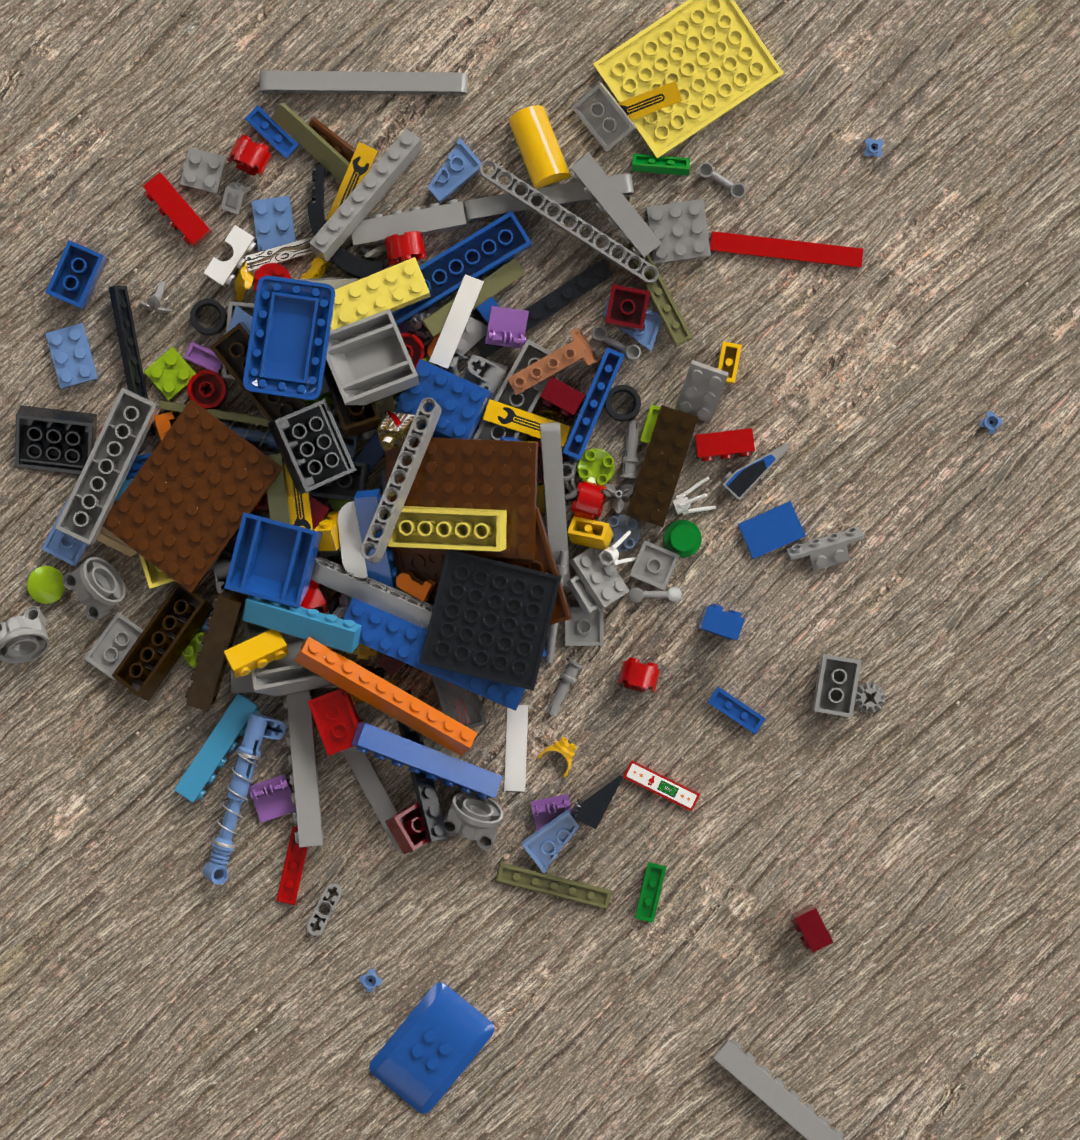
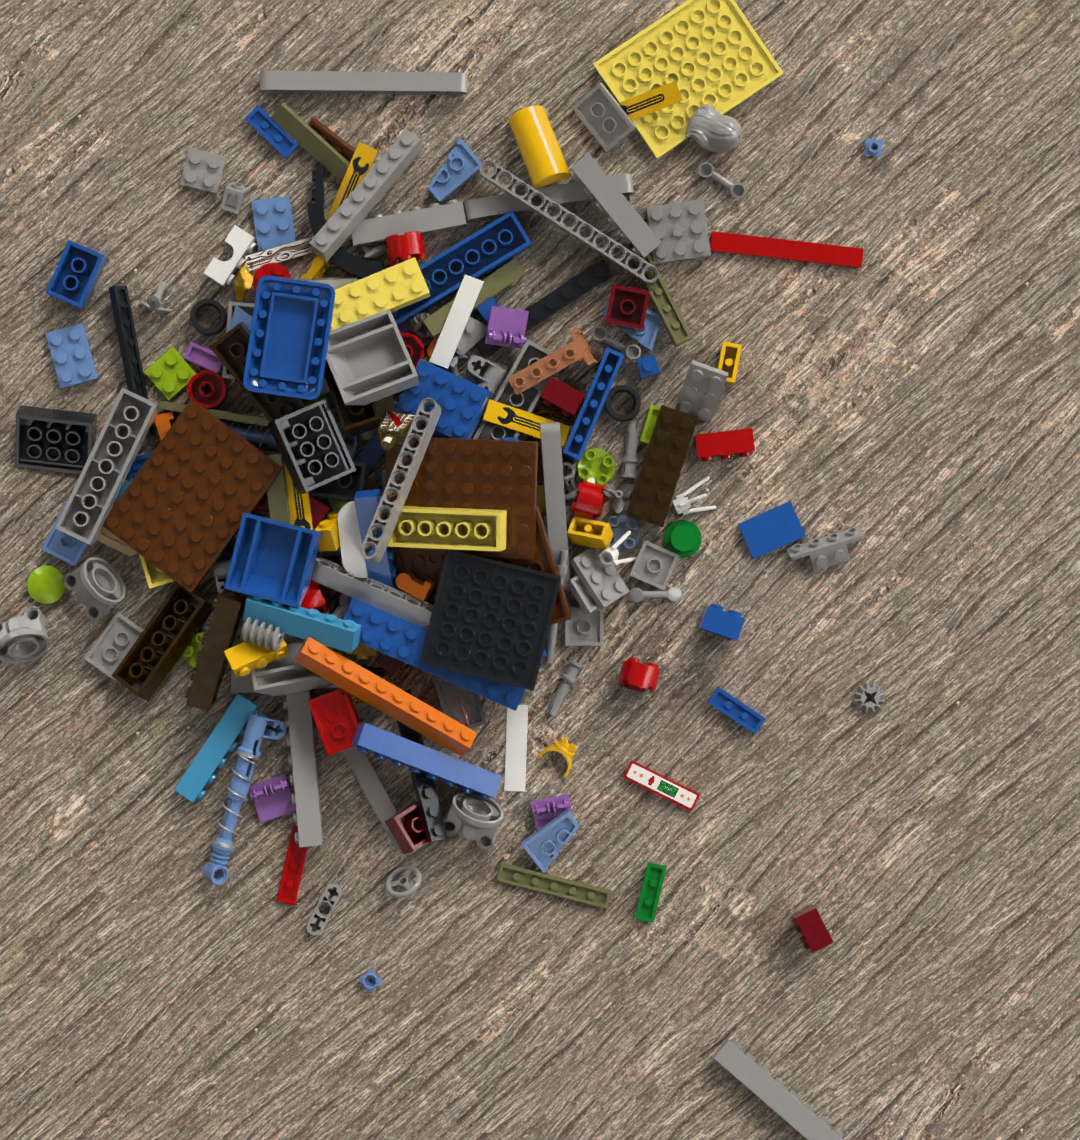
(177, 209): red brick -> none
(249, 156): red brick -> none
(261, 635): none -> light grey piece
(404, 883): none -> light grey piece
(431, 1047): blue wedge -> none
(595, 803): black slope -> none
(647, 367): none -> blue brick
(662, 165): green plate -> none
(714, 130): none -> light grey piece
(745, 477): slope -> none
(836, 685): light grey brick -> none
(991, 417): medium blue plate -> none

